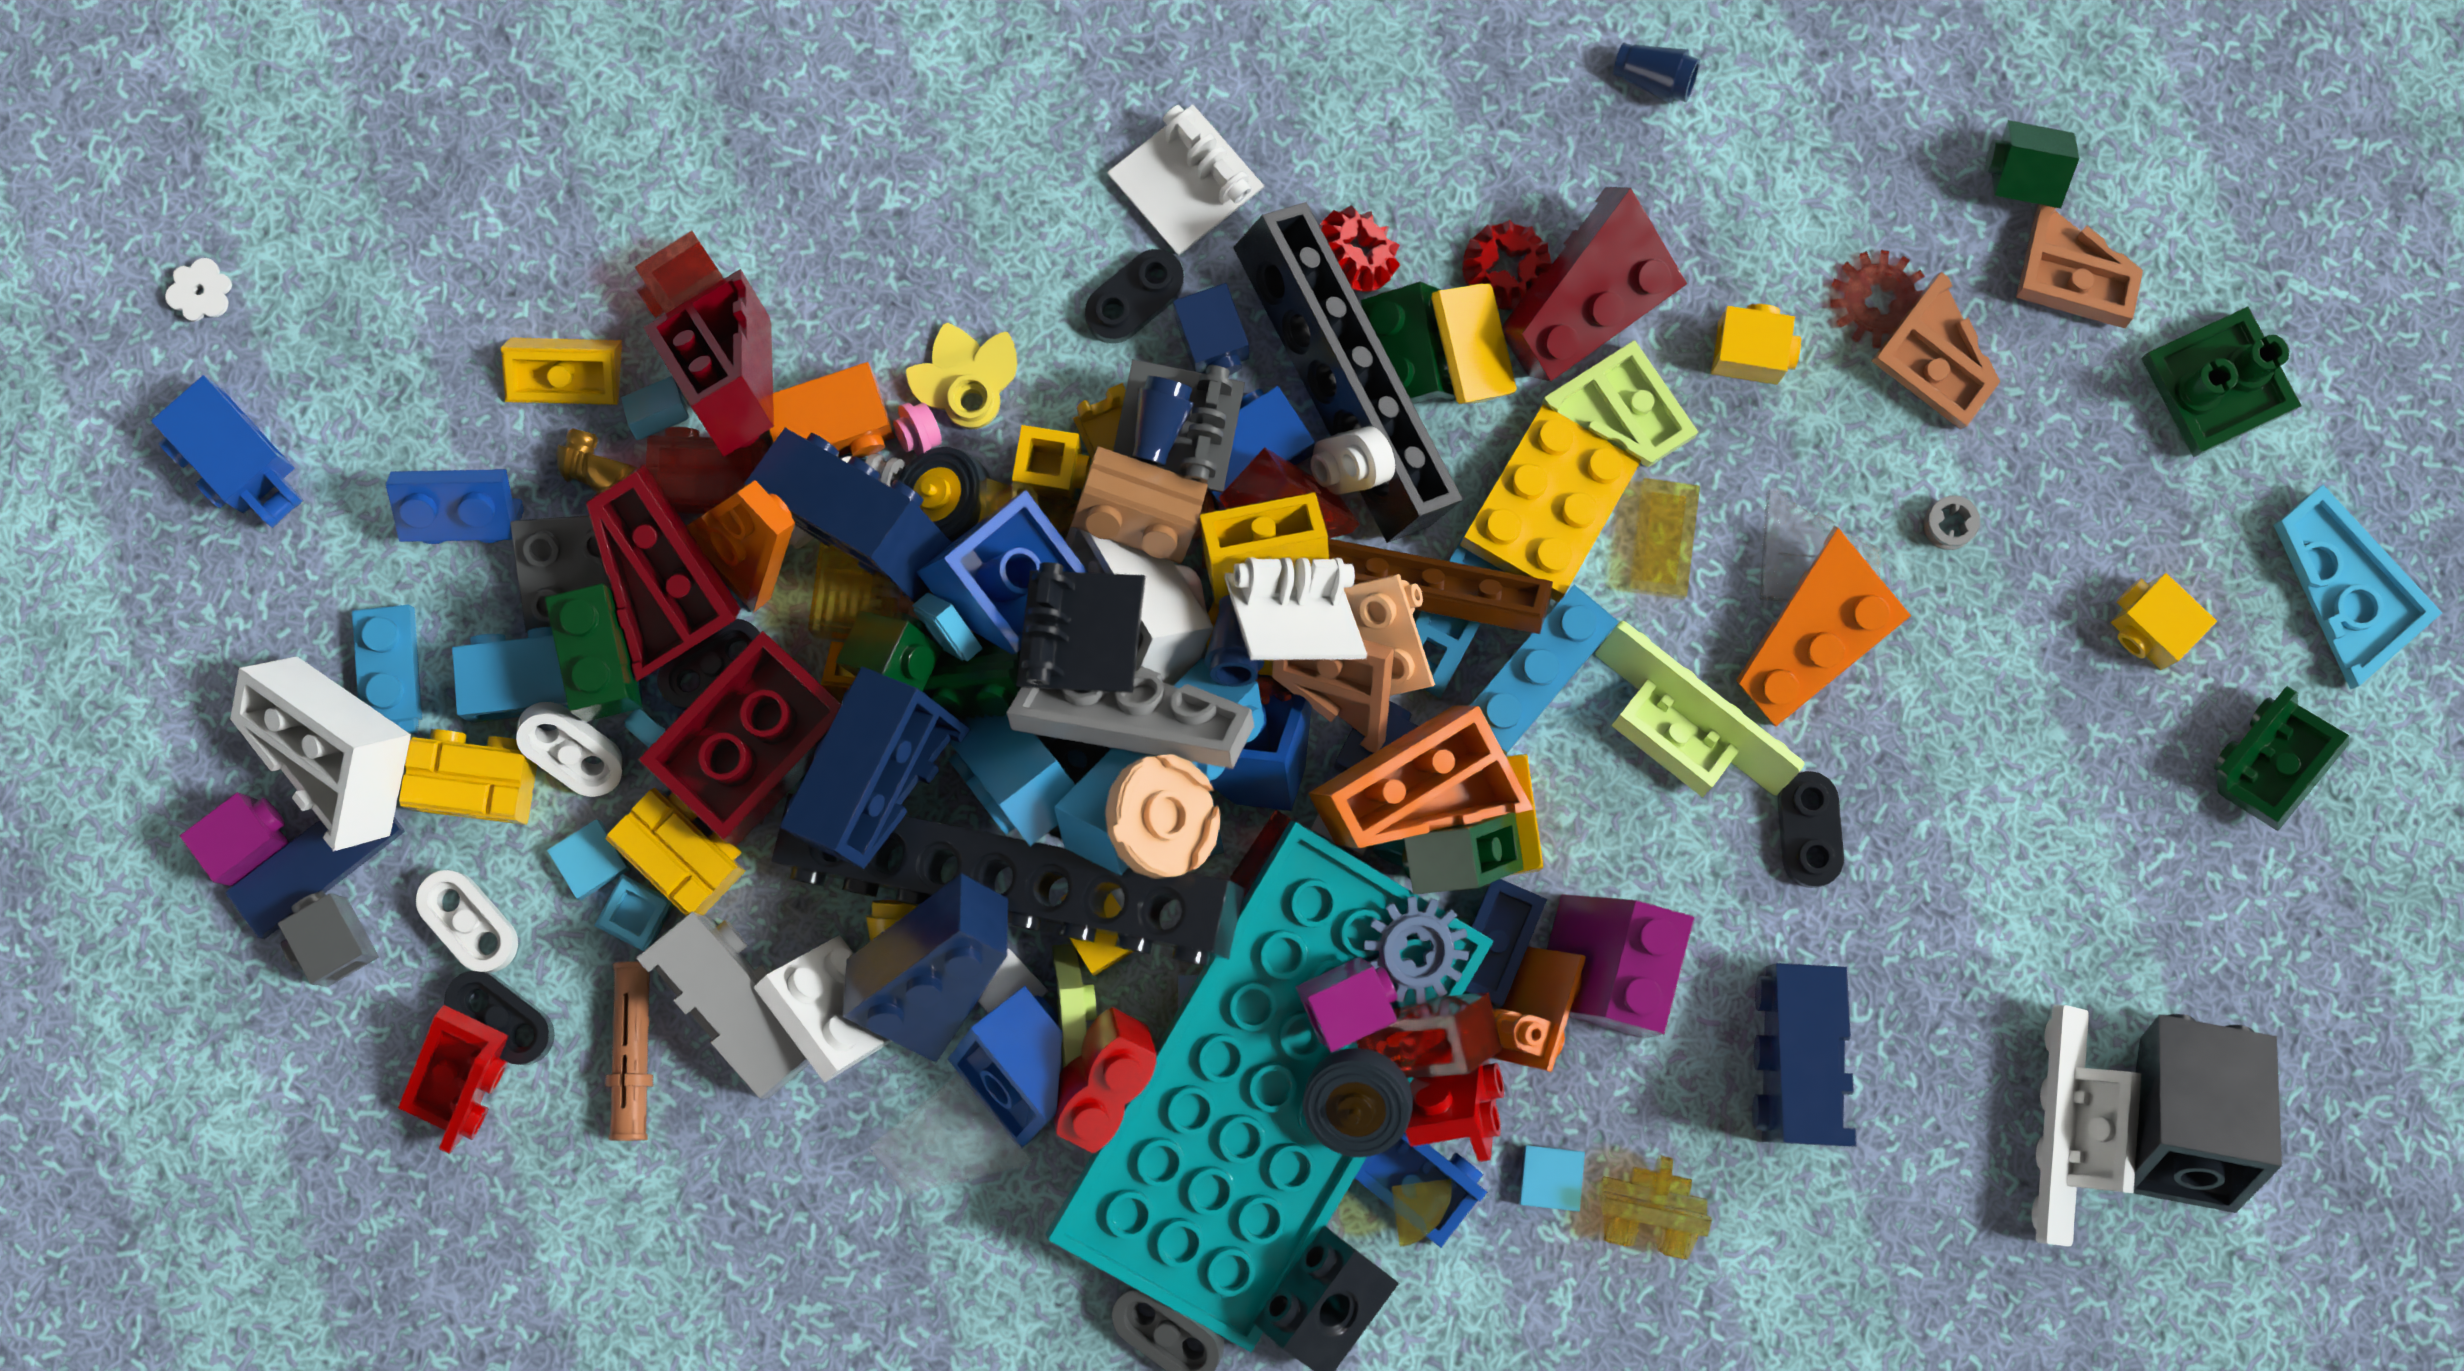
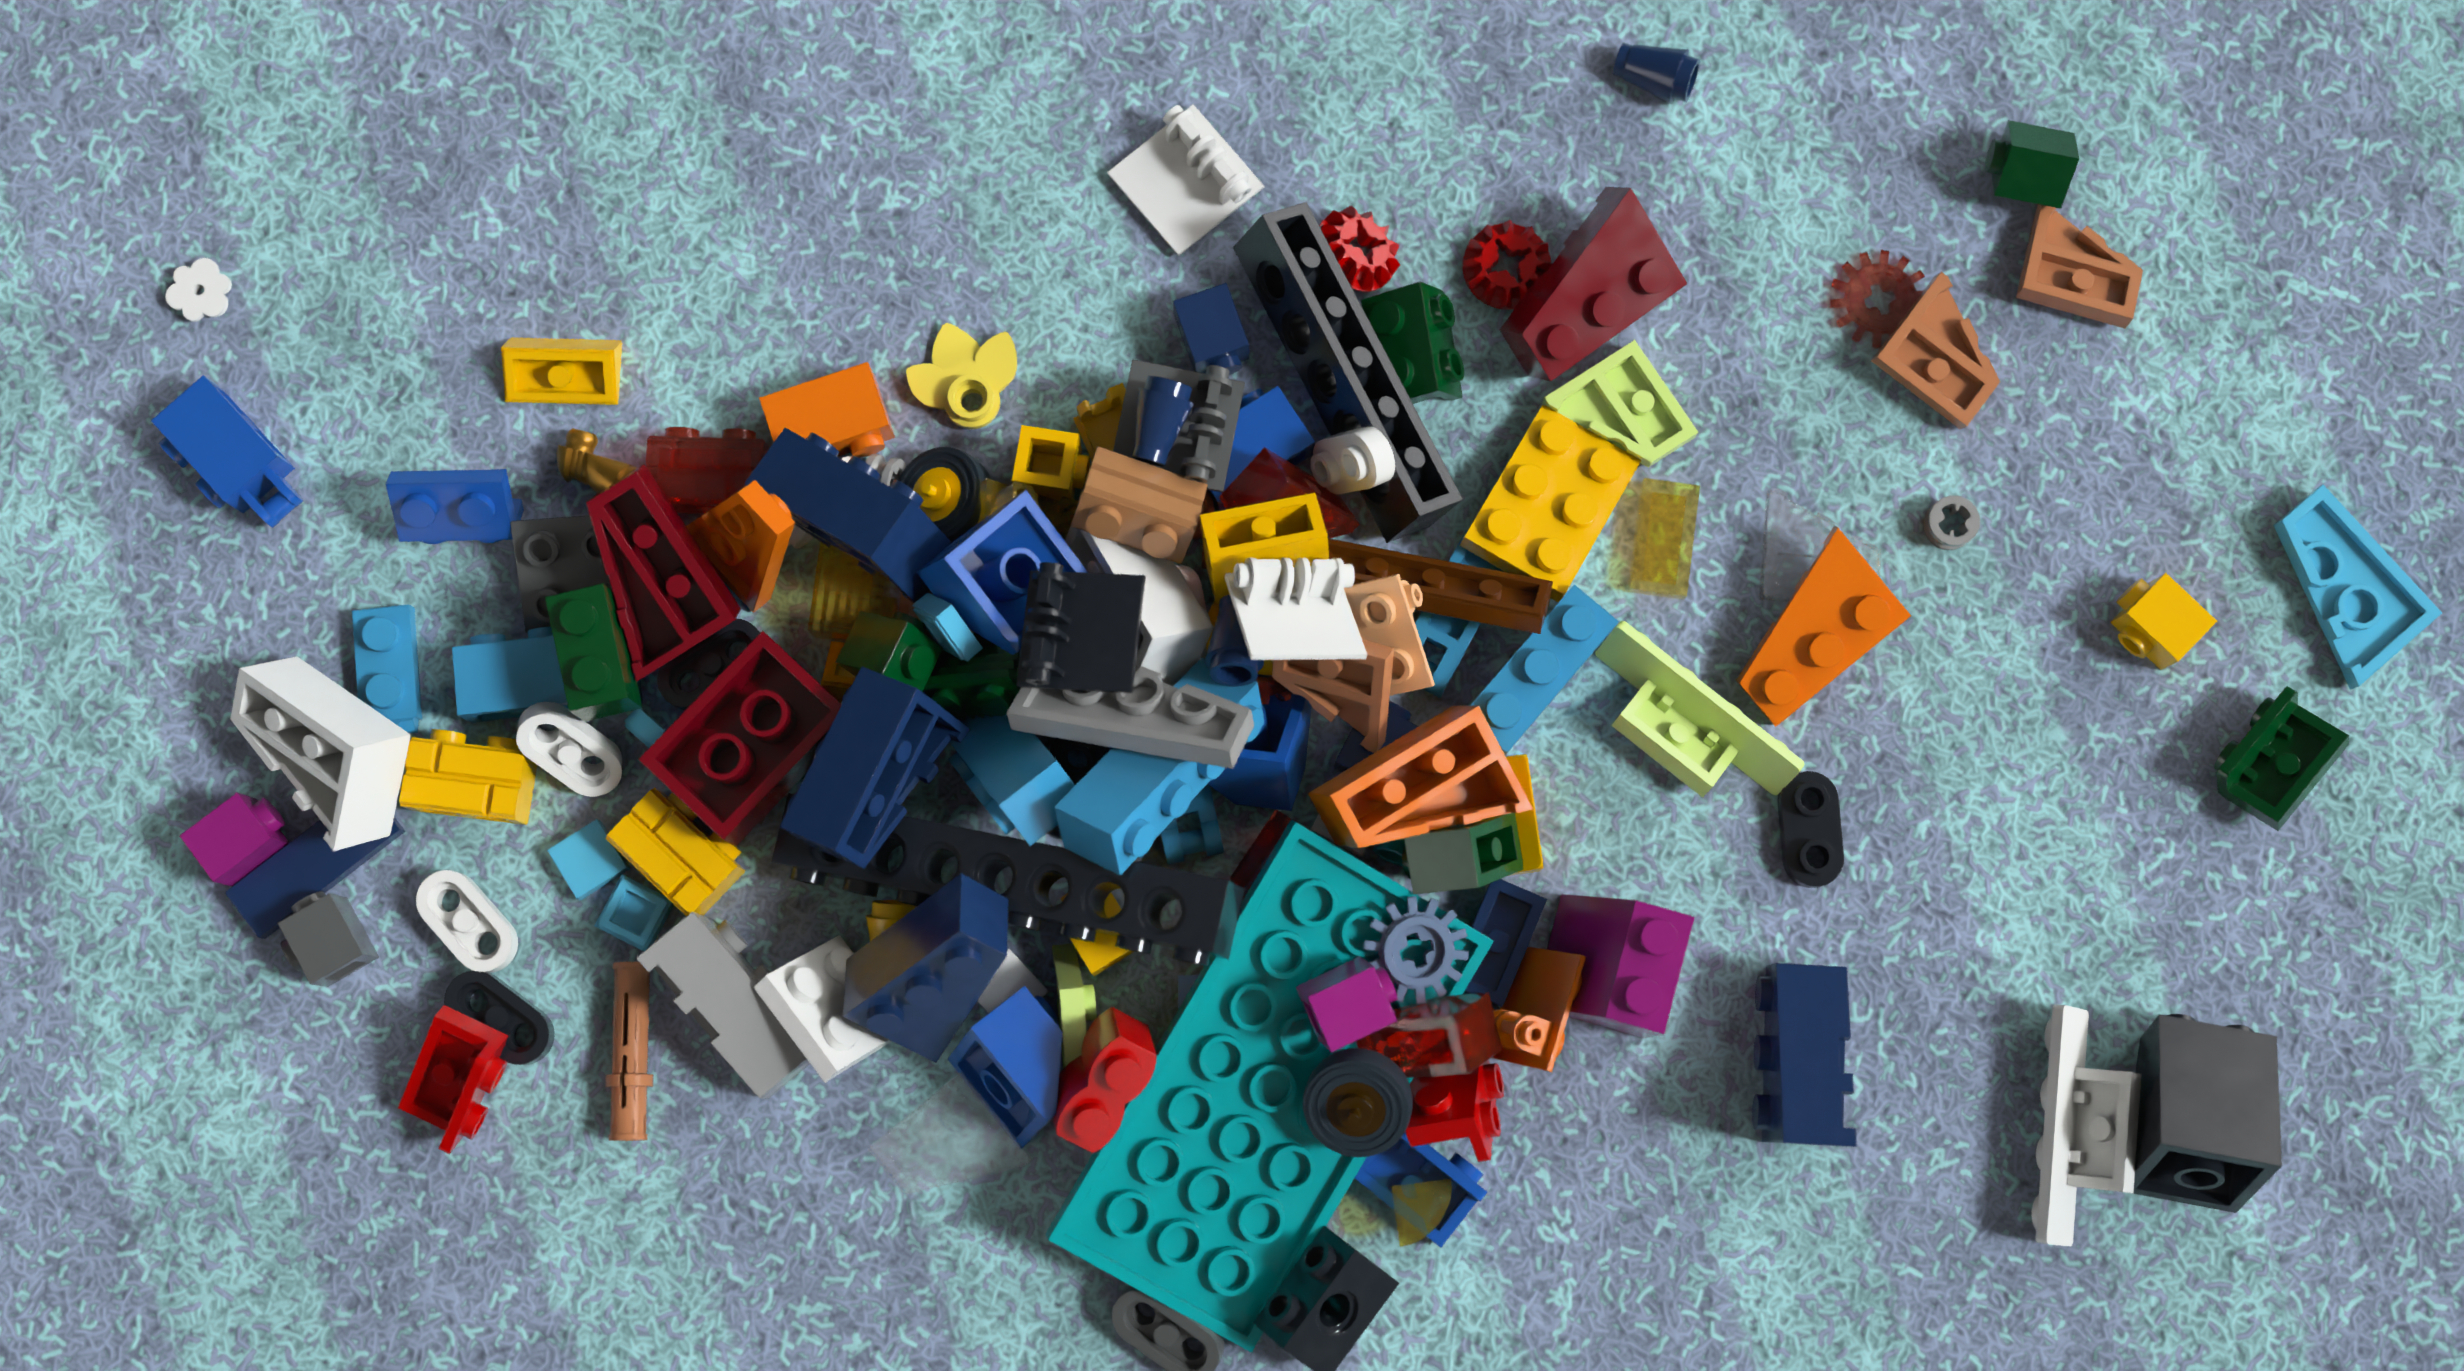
(654, 408): medium azure tile -> none
(676, 274): clear red brick -> none
(721, 360): dark red wedge -> none
(916, 428): bright pink plate -> none
(1136, 296): black plate -> none
(1162, 816): light nougat tile -> none
(1474, 343): yellow slope -> none
(1551, 1178): medium azure tile -> none
(1657, 1200): clear yellow hips -> none
(1755, 344): yellow brick -> none
(2222, 380): dark green plate -> none

